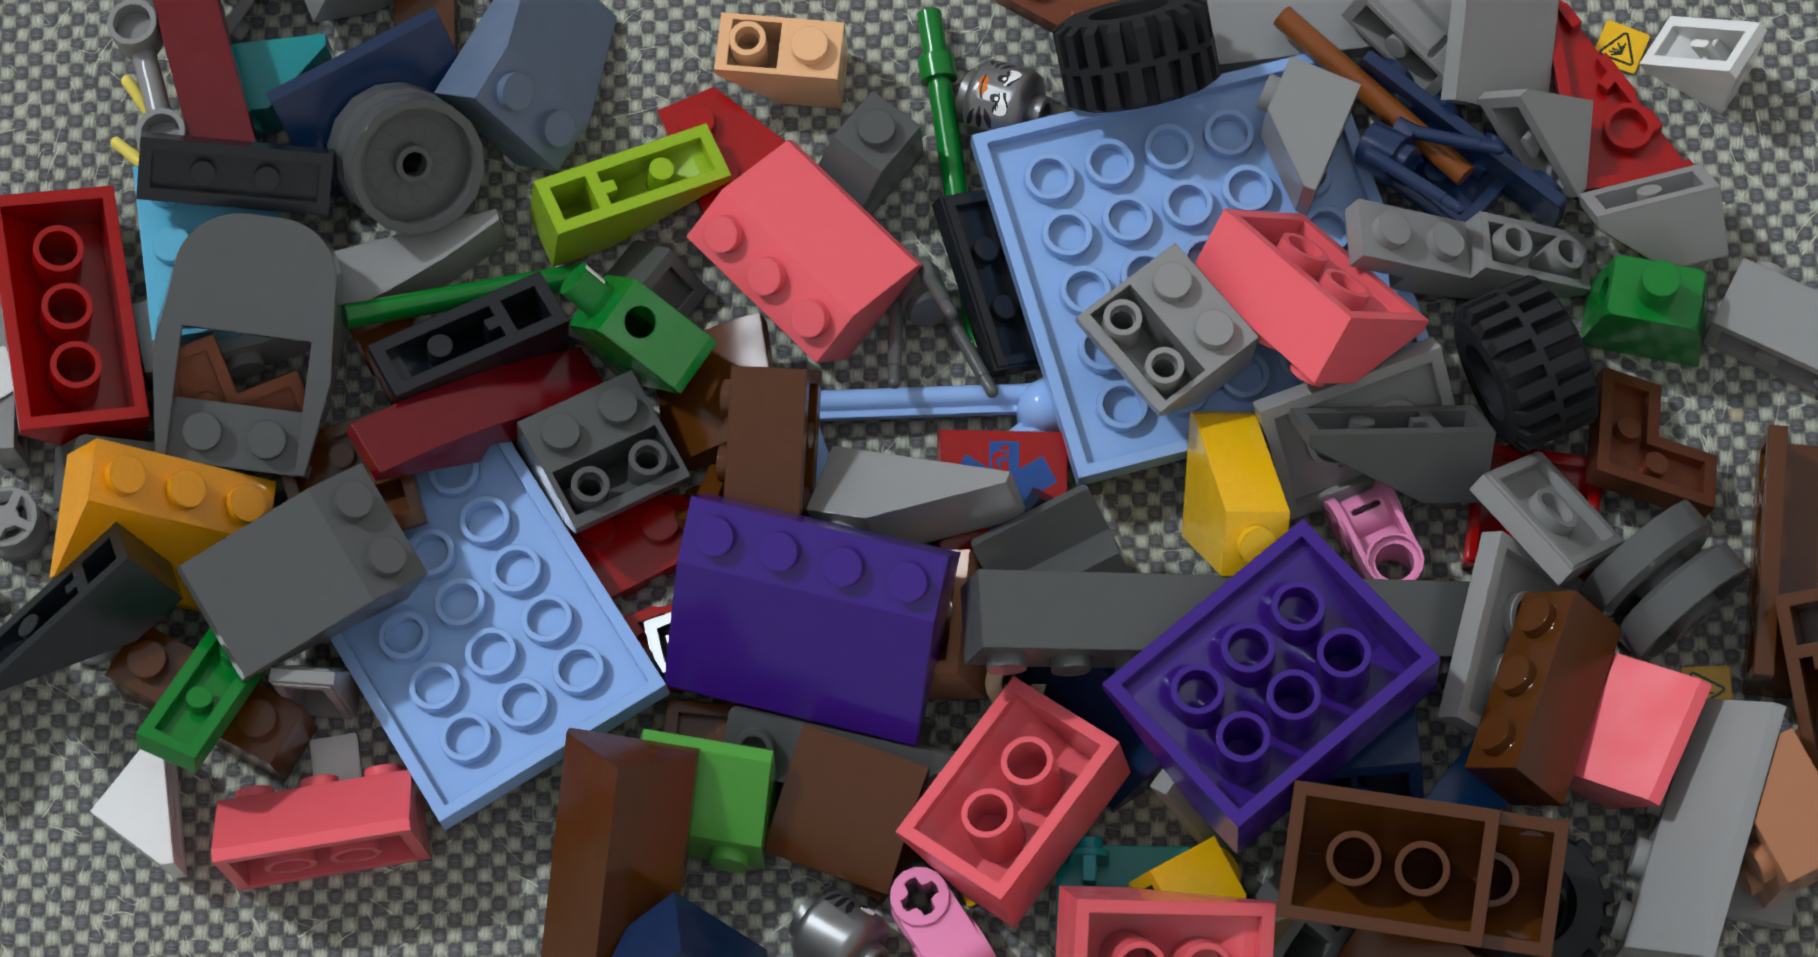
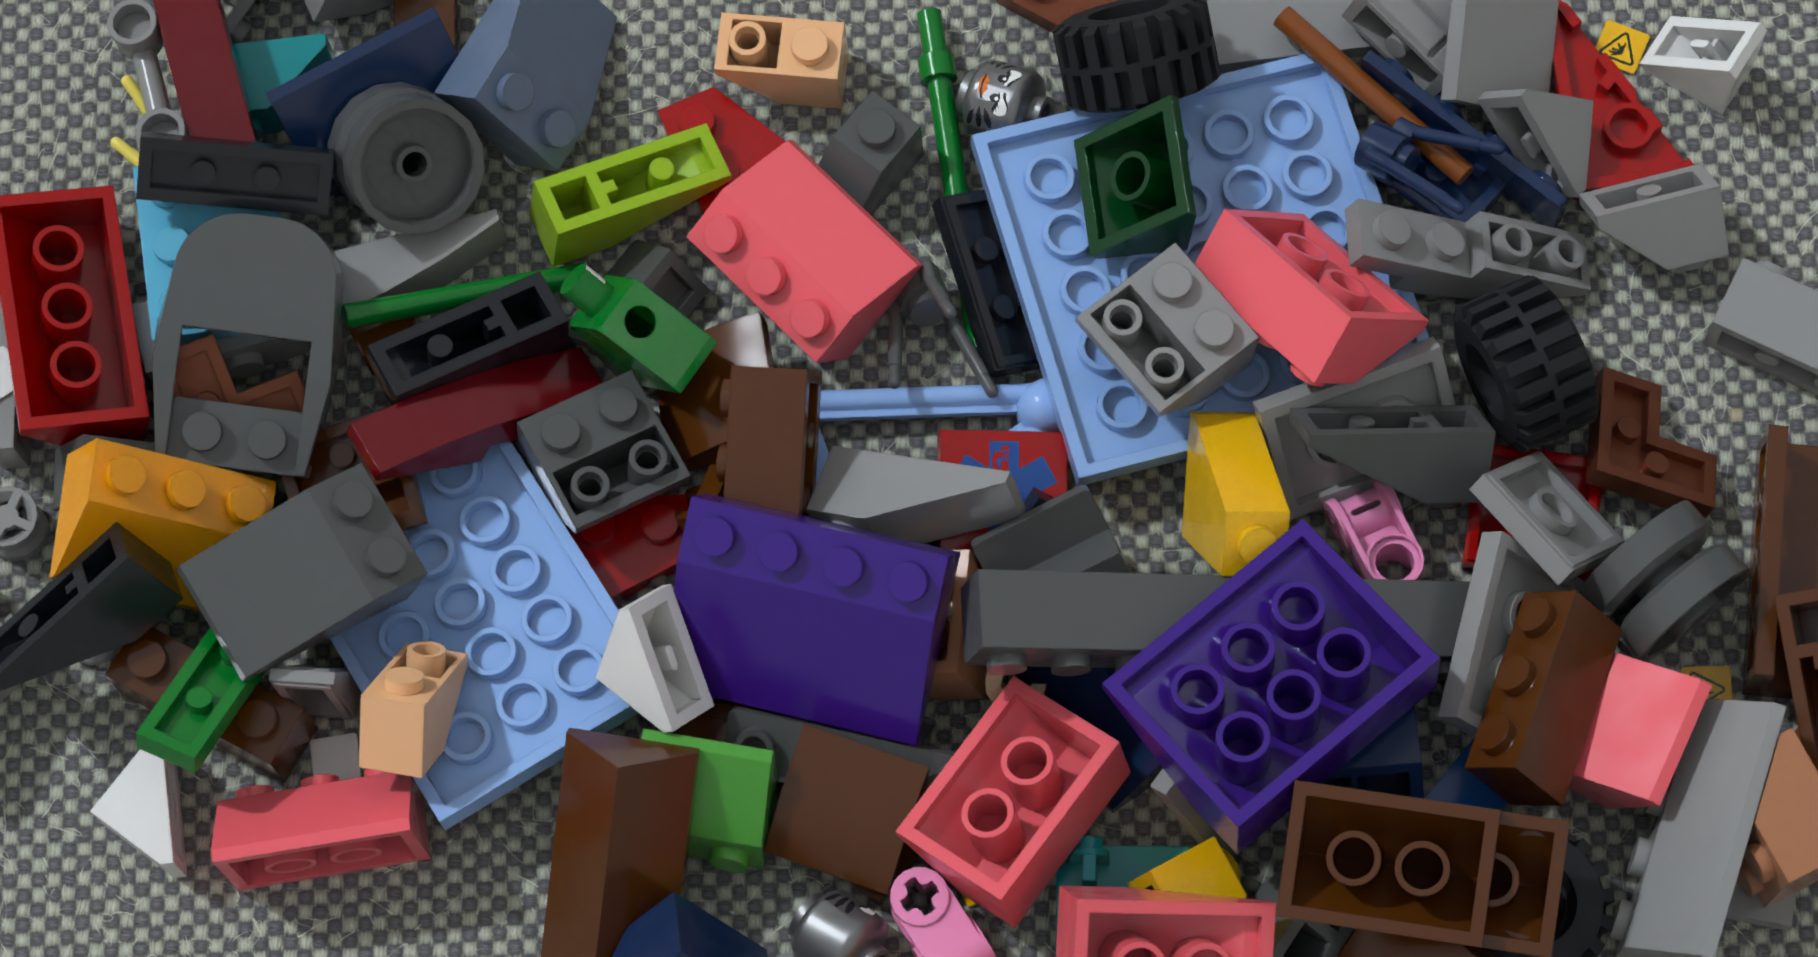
(410, 709): none -> light nougat slope
(654, 662): none -> white slope
(1137, 183): none -> dark green slope
(1304, 125): light grey slope -> none
(1647, 310): green torso -> none

